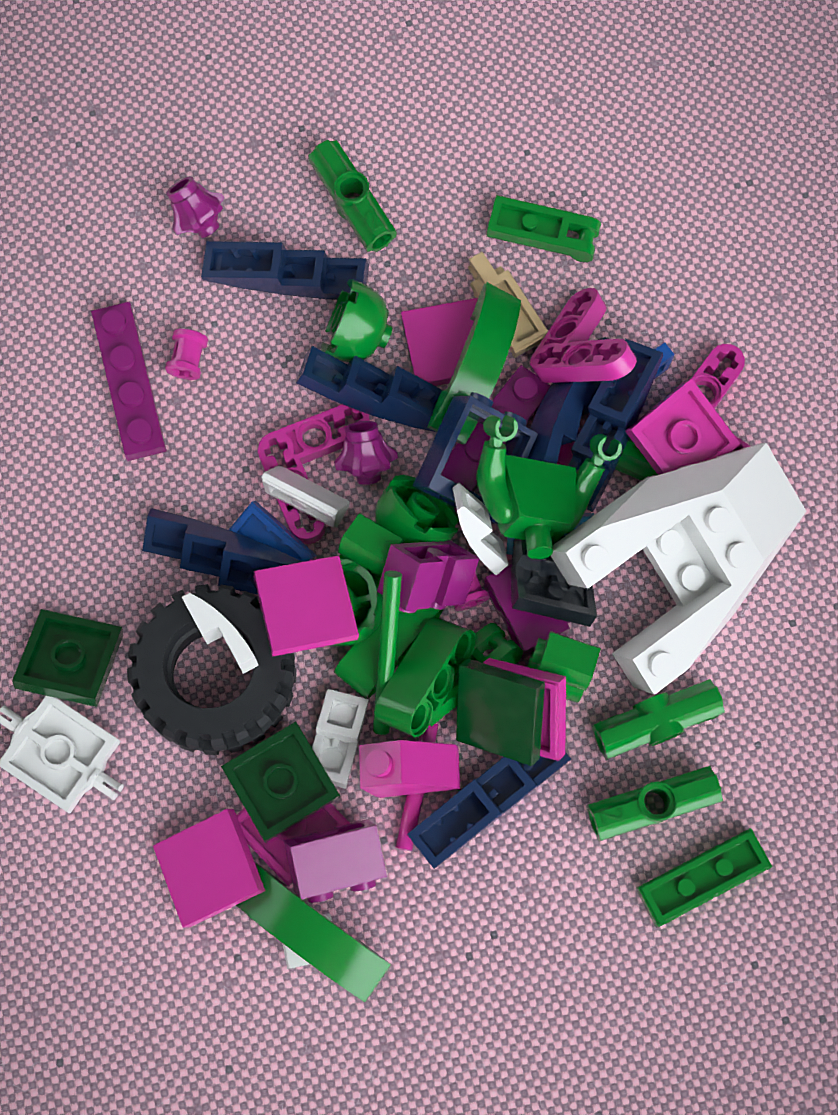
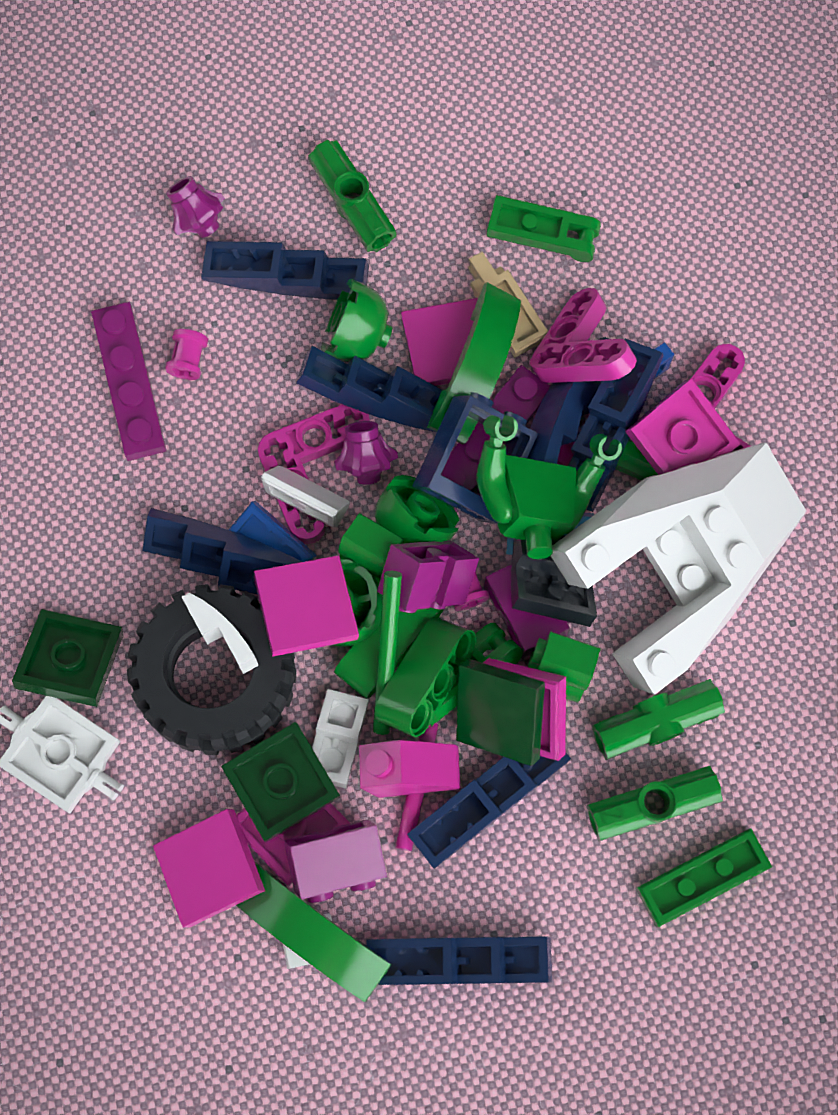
(465, 960): none -> dark blue slope
(478, 530): white slope -> none

